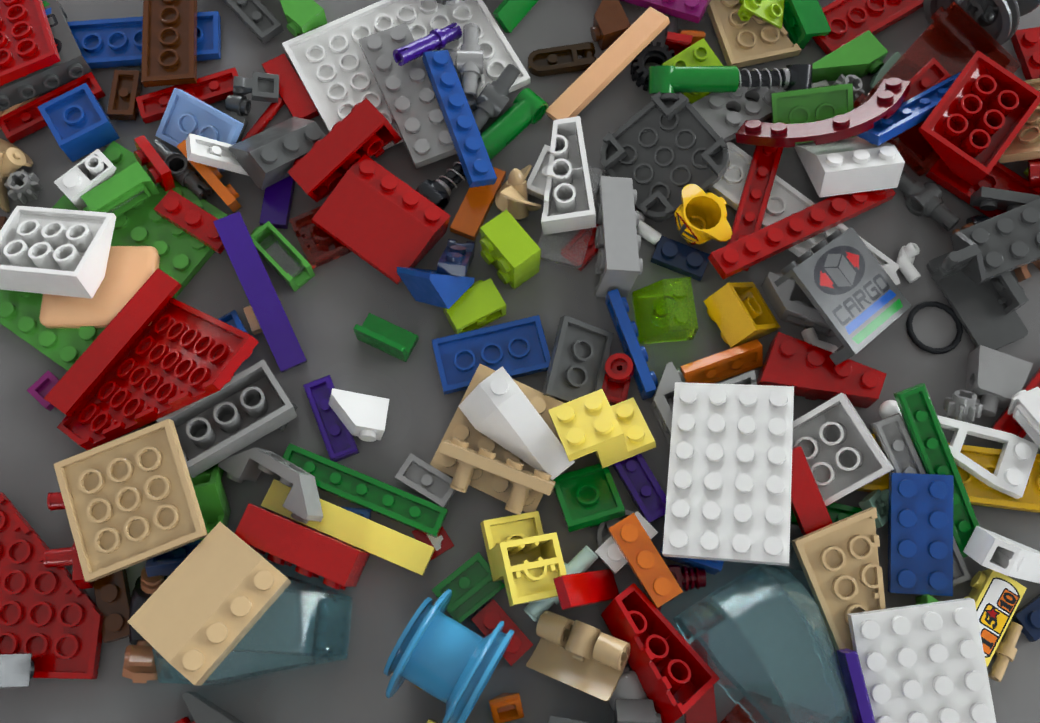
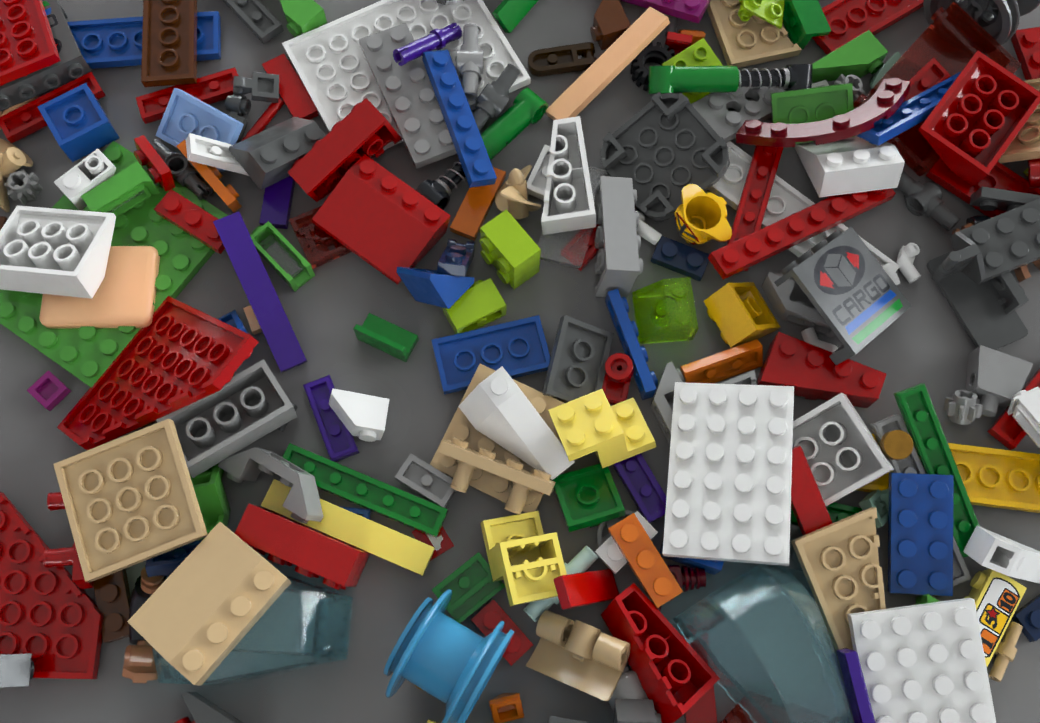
(112, 342): red tile -> none
(123, 94): reddish brown plate -> none
(896, 444): none -> pearl gold tile
(926, 348): black piece -> none
(1013, 463): white plate -> none

